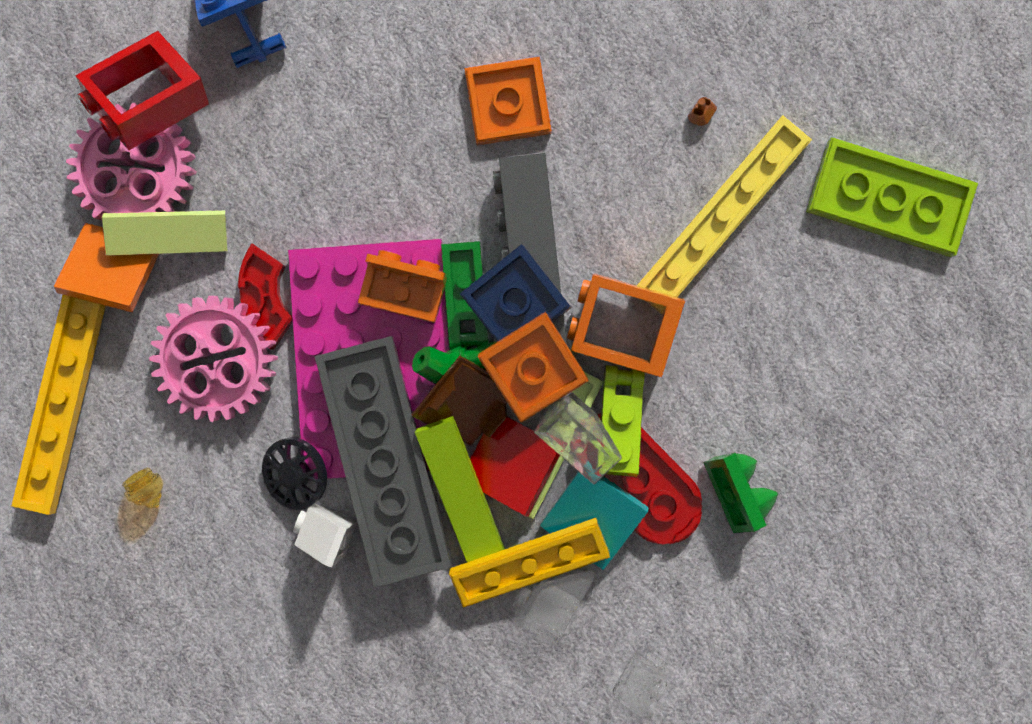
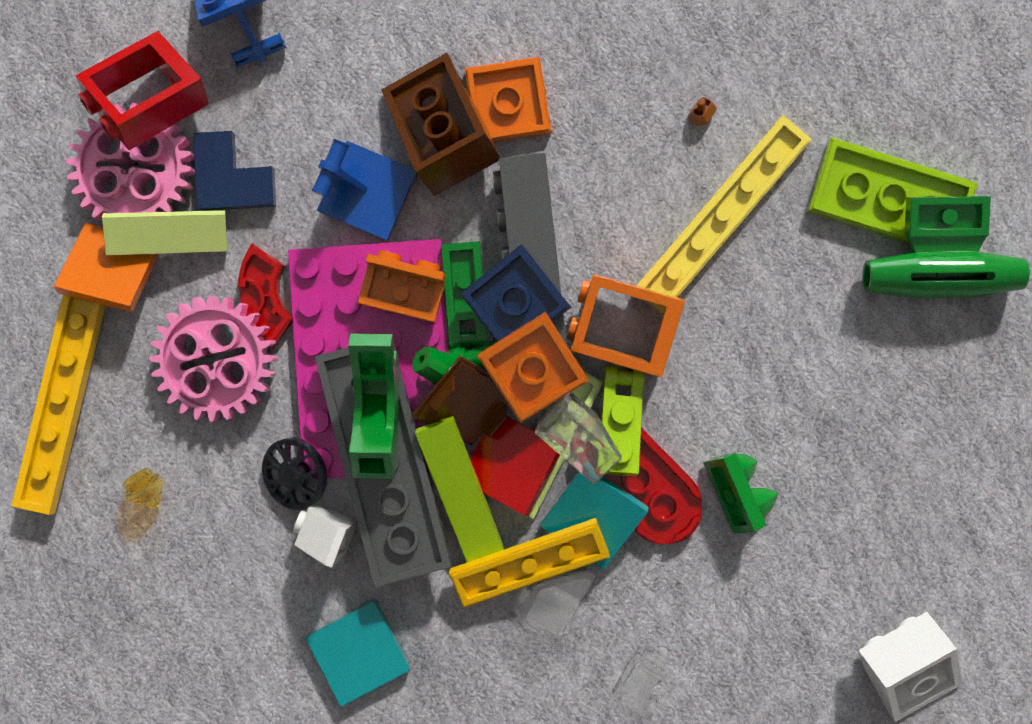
(224, 185): none -> dark blue tile
(358, 652): none -> teal tile
(362, 188): none -> blue plate
(375, 405): none -> green arch
(440, 125): none -> reddish brown slope
(911, 665): none -> white slope
(946, 254): none -> green plate

